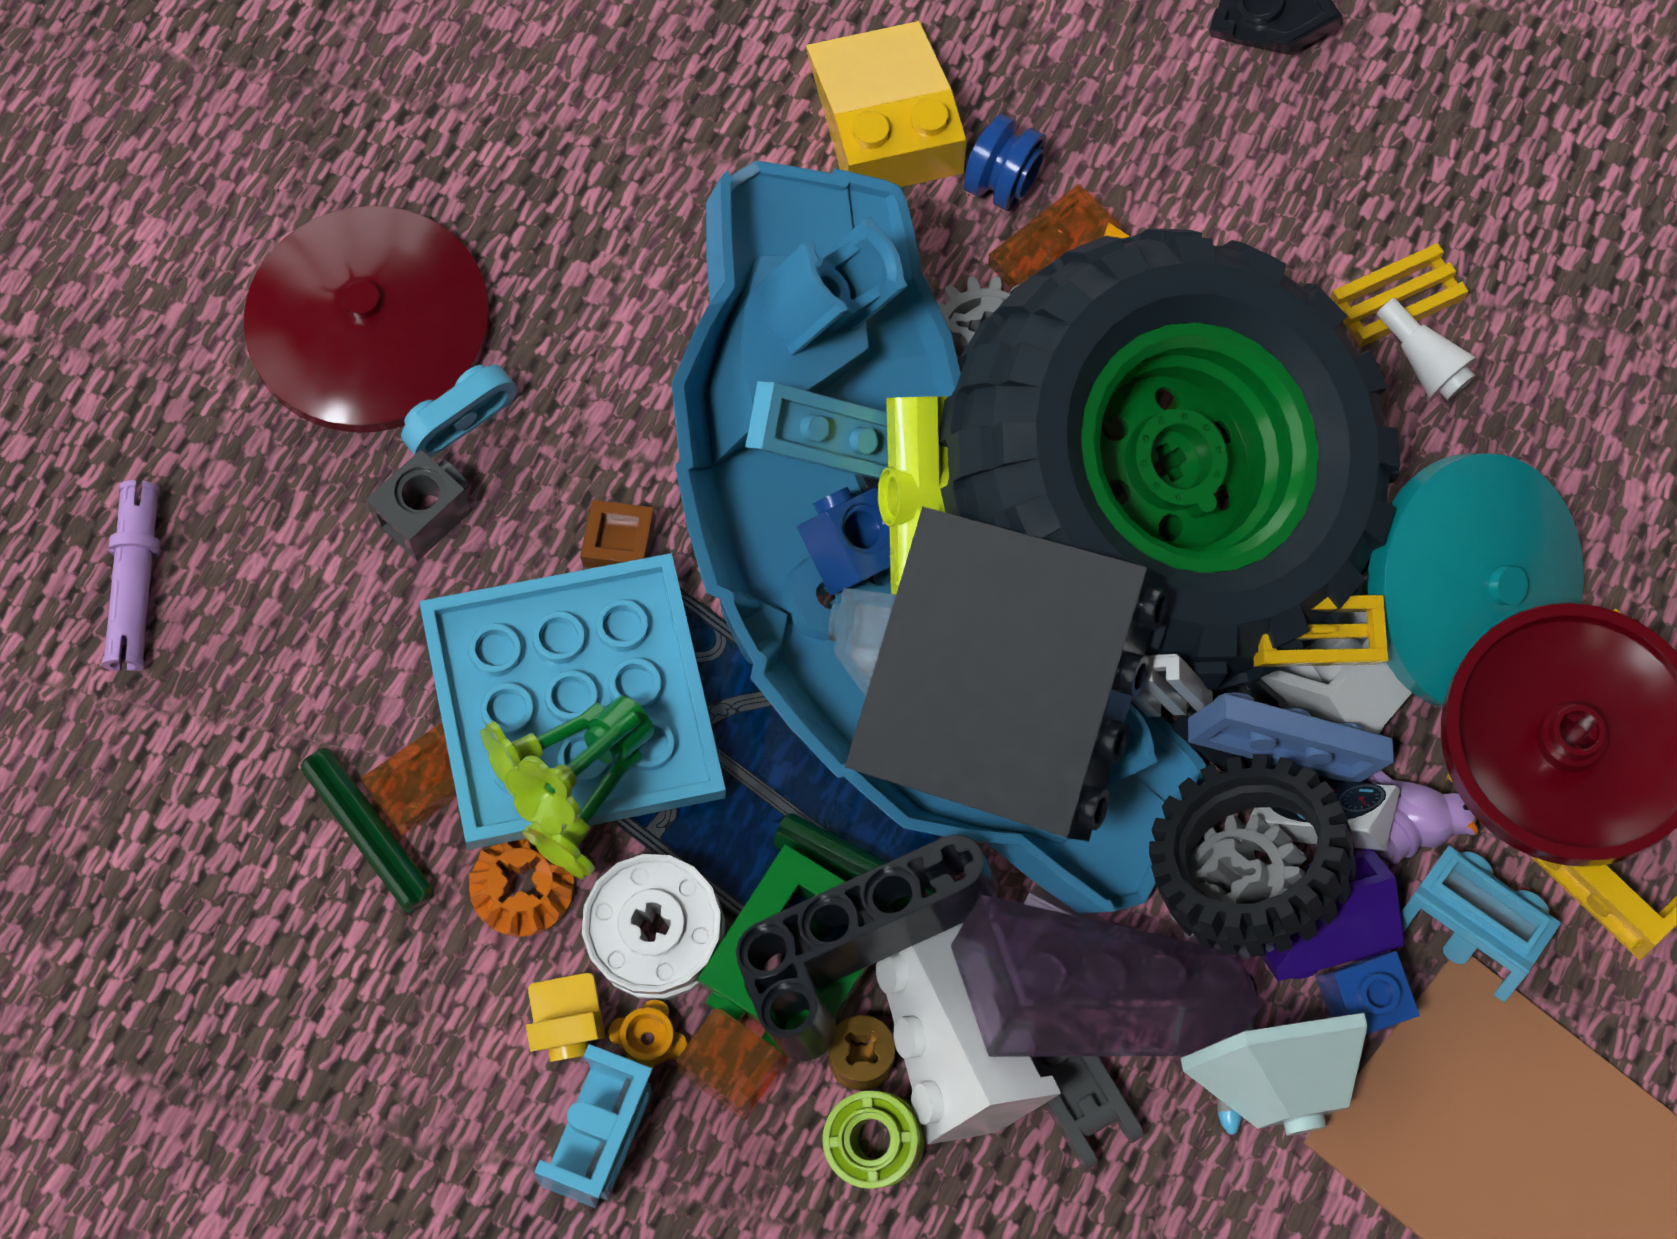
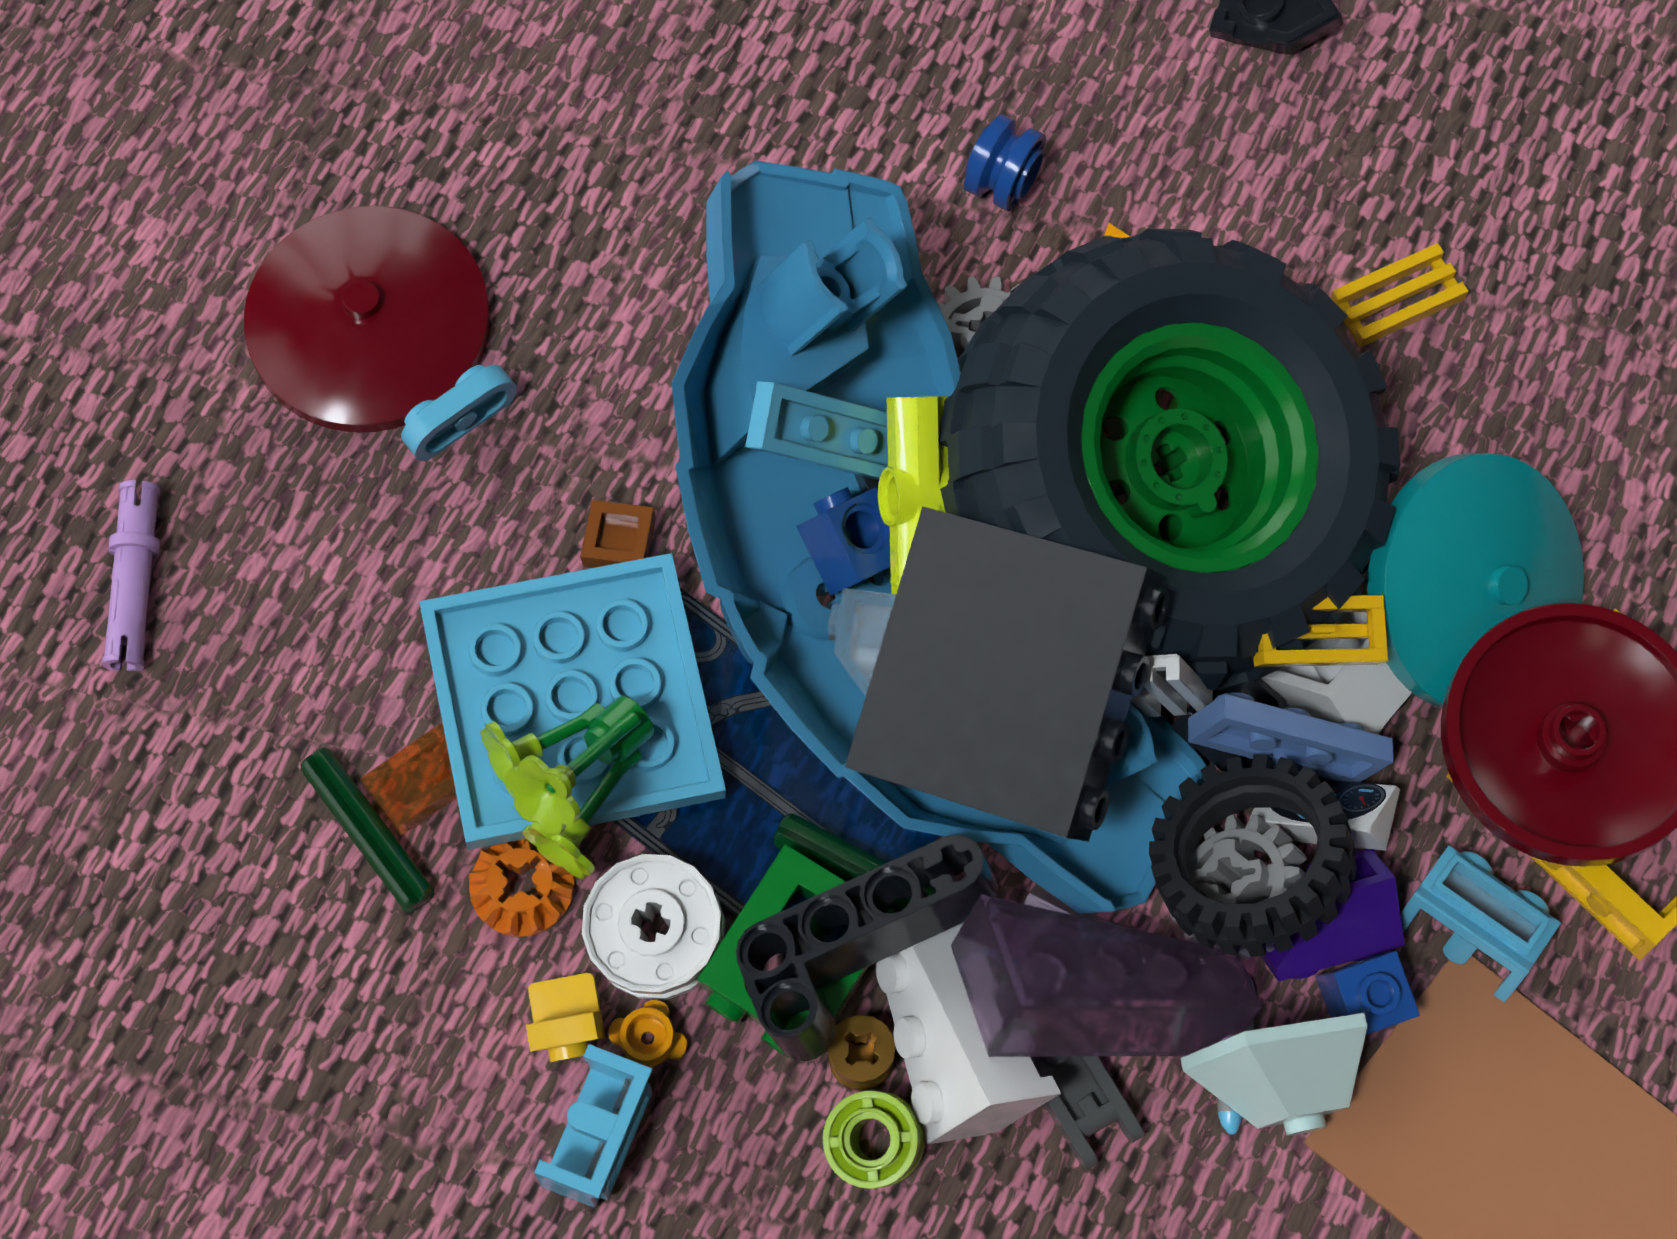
(420, 529): dark grey brick -> none
(730, 1063): clear orange panel -> none
(889, 105): yellow slope -> none
(1059, 228): clear orange plate -> none
(1422, 819): lavender animal -> none
(1436, 360): white cone -> none

